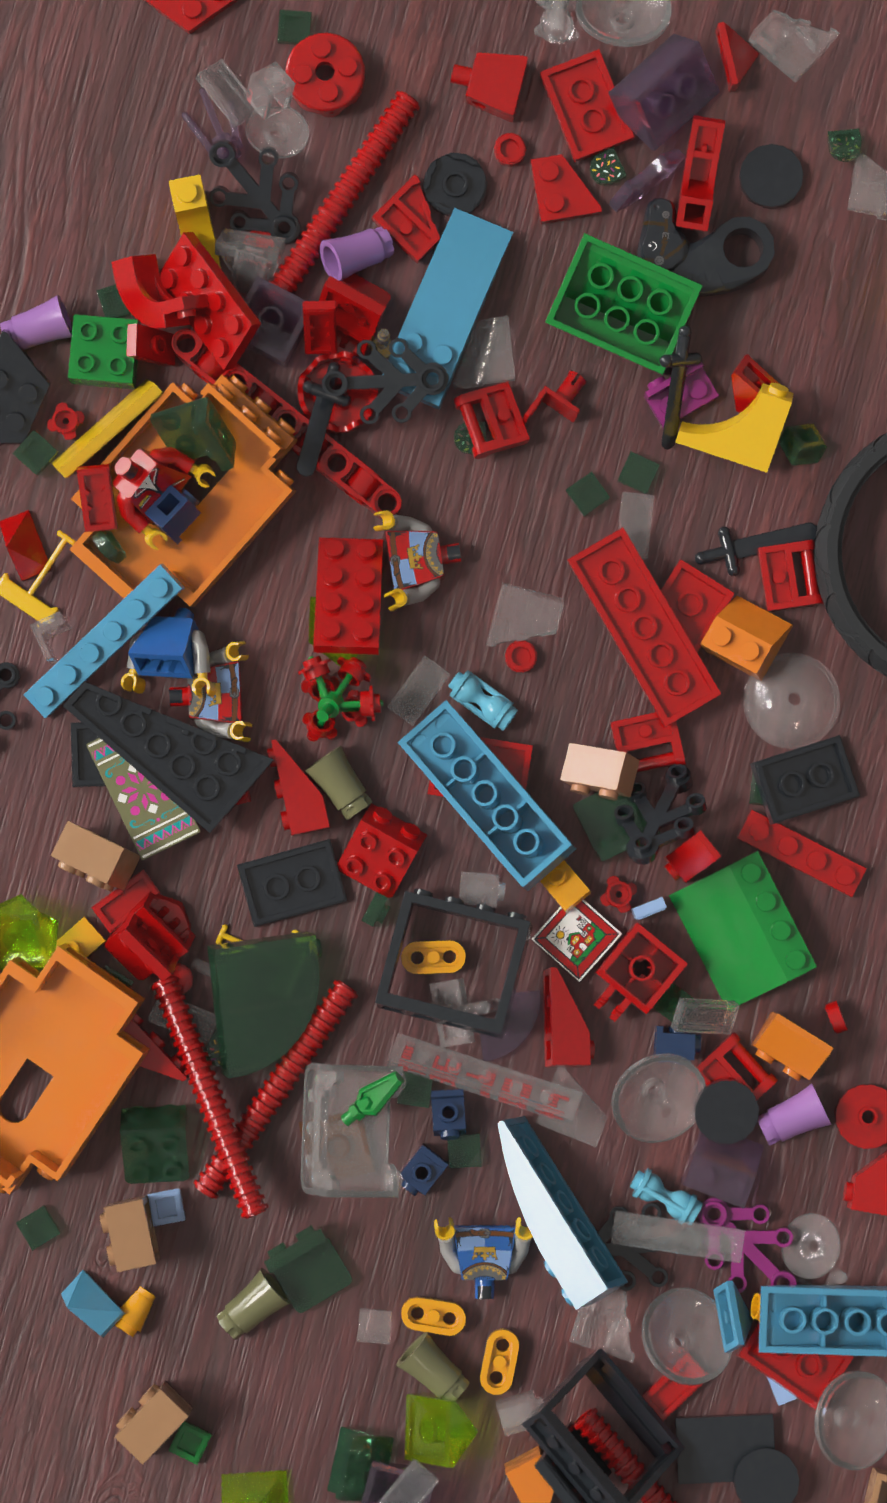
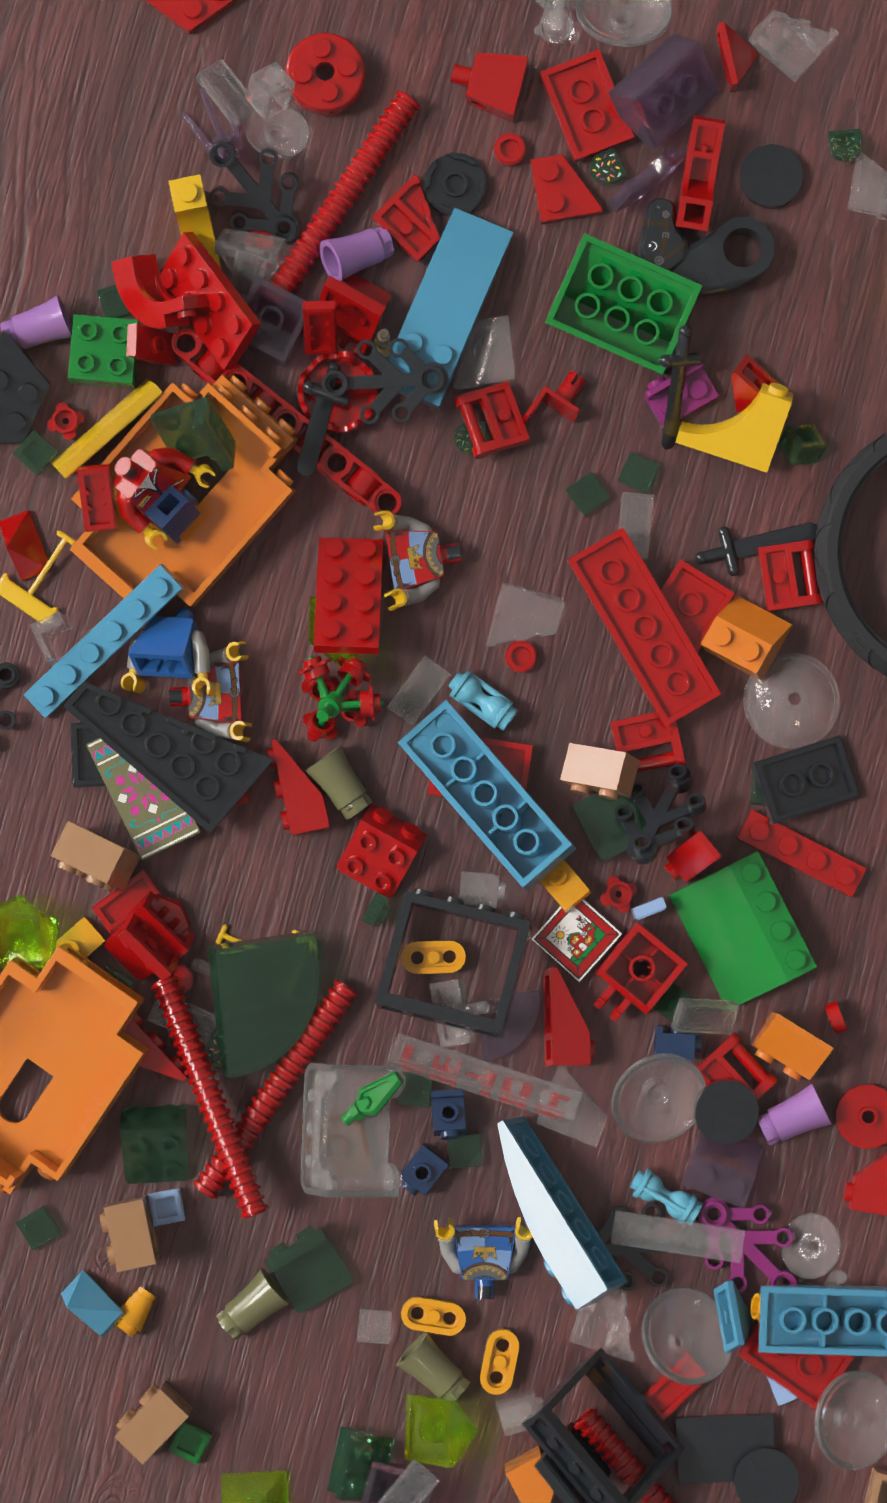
(109, 546): clear green tile -> none
(292, 882): black tile -> none
(293, 26): clear green tile -> none

